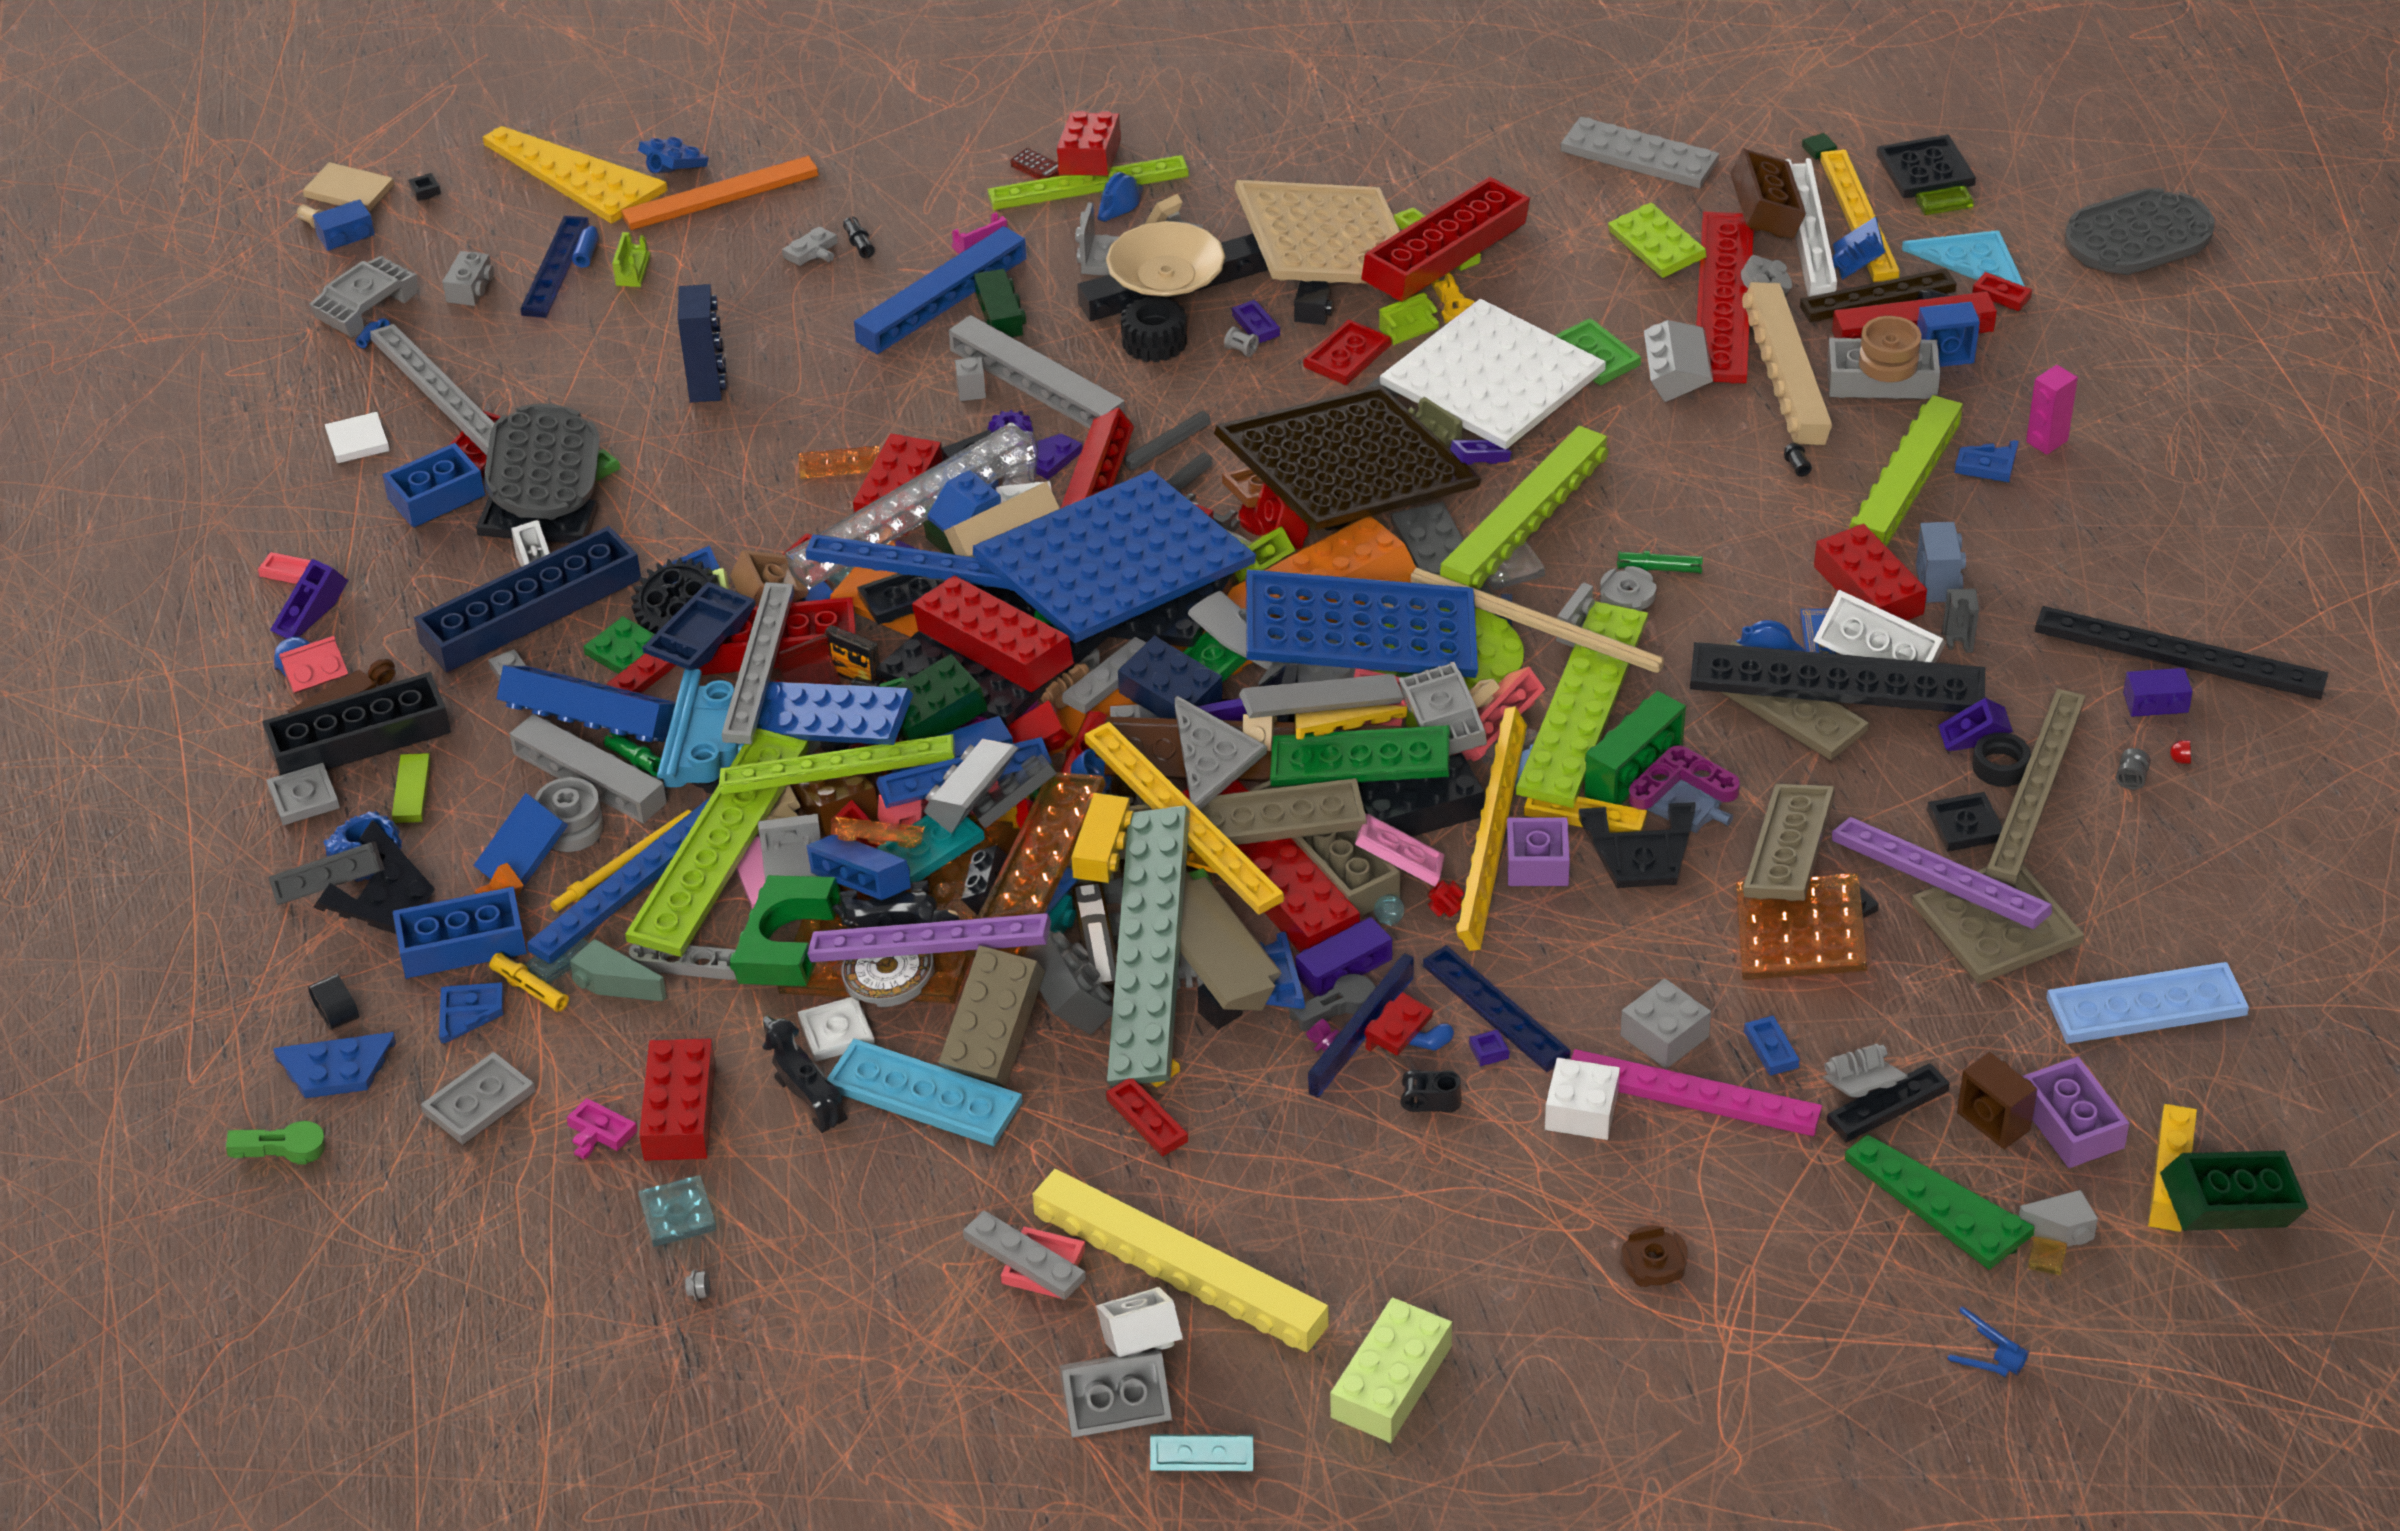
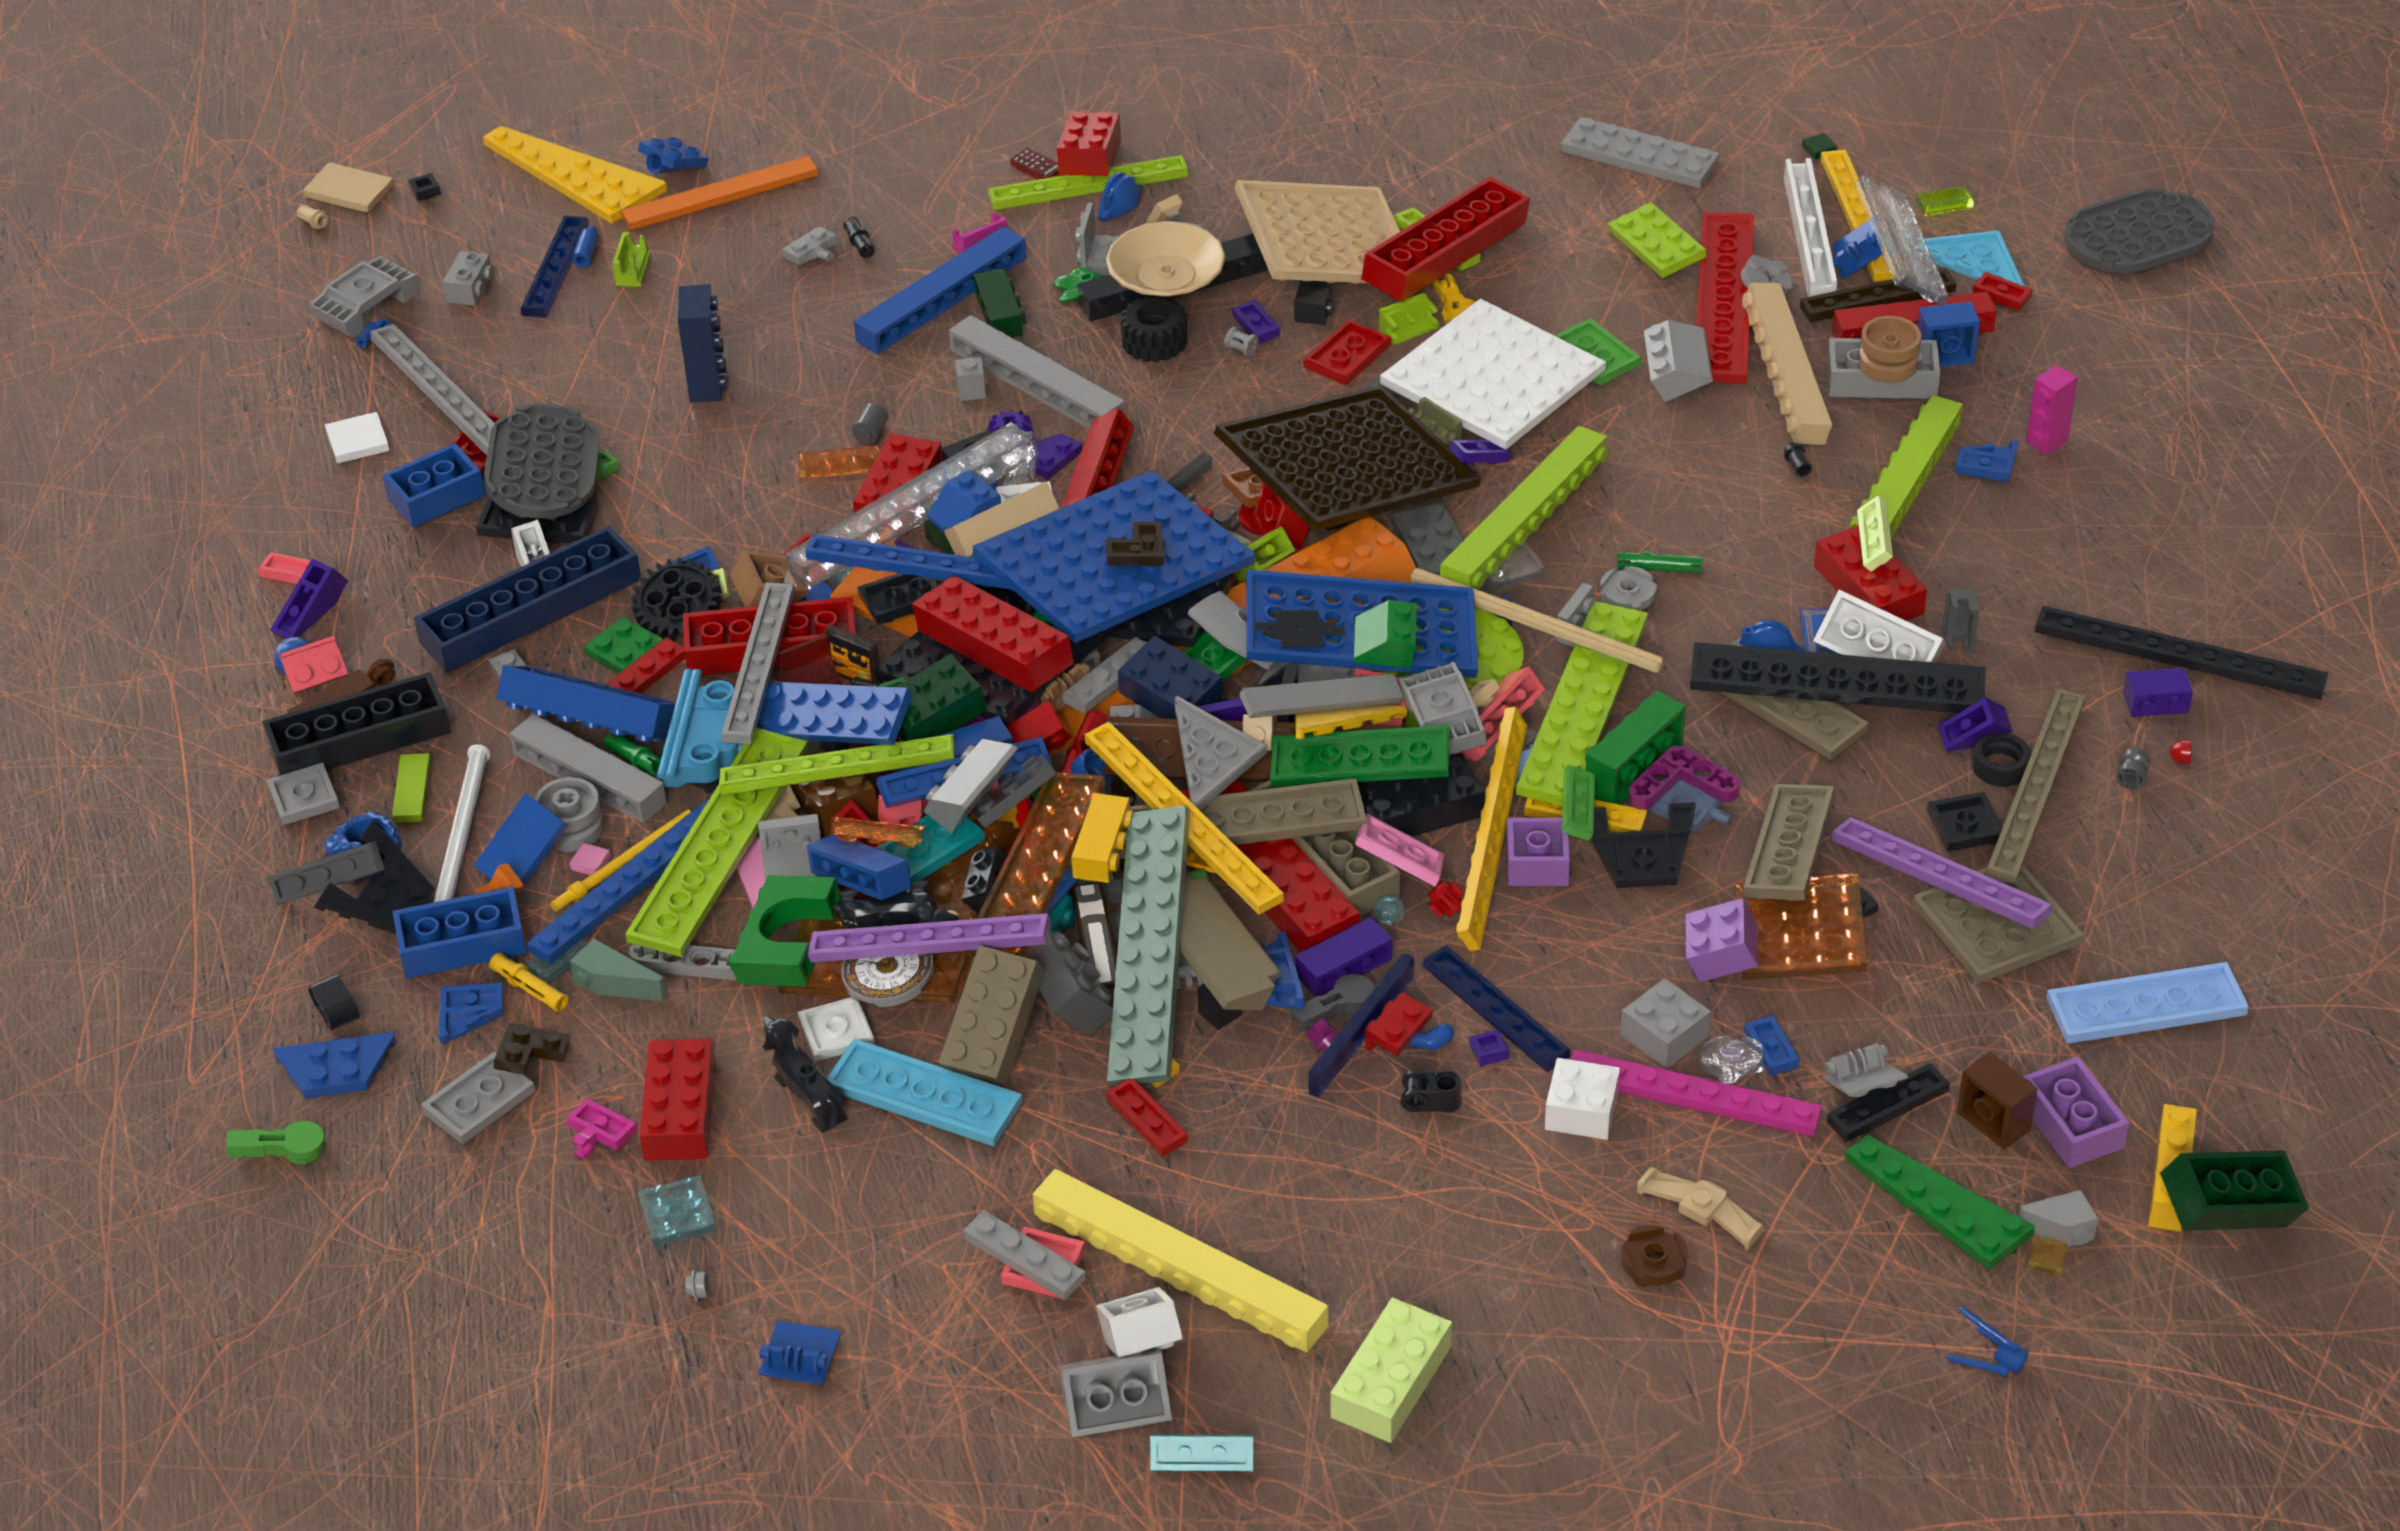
(343, 225): blue brick -> none
(478, 757): none -> white axle
(524, 1042): none -> dark brown plate
(589, 859): none -> bright pink tile
(700, 627): dark blue slope -> none
(799, 1352): none -> blue hinge
(870, 423): none -> dark grey brick
(1069, 283): none -> green plate
(1142, 550): none -> dark brown plate
(1167, 440): dark grey axle -> none
(1306, 619): none -> black piece
(1386, 634): none -> green slope
(1578, 802): none -> bright green tile
(1702, 1203): none -> tan plate
(1721, 940): none -> medium lavender brick
(1731, 1058): none -> clear plate
(1768, 194): reddish brown brick -> none
(1875, 533): none -> yellowish green plate
(1901, 239): none -> clear plate
(1925, 165): black plate -> none
(1939, 559): sand blue brick -> none

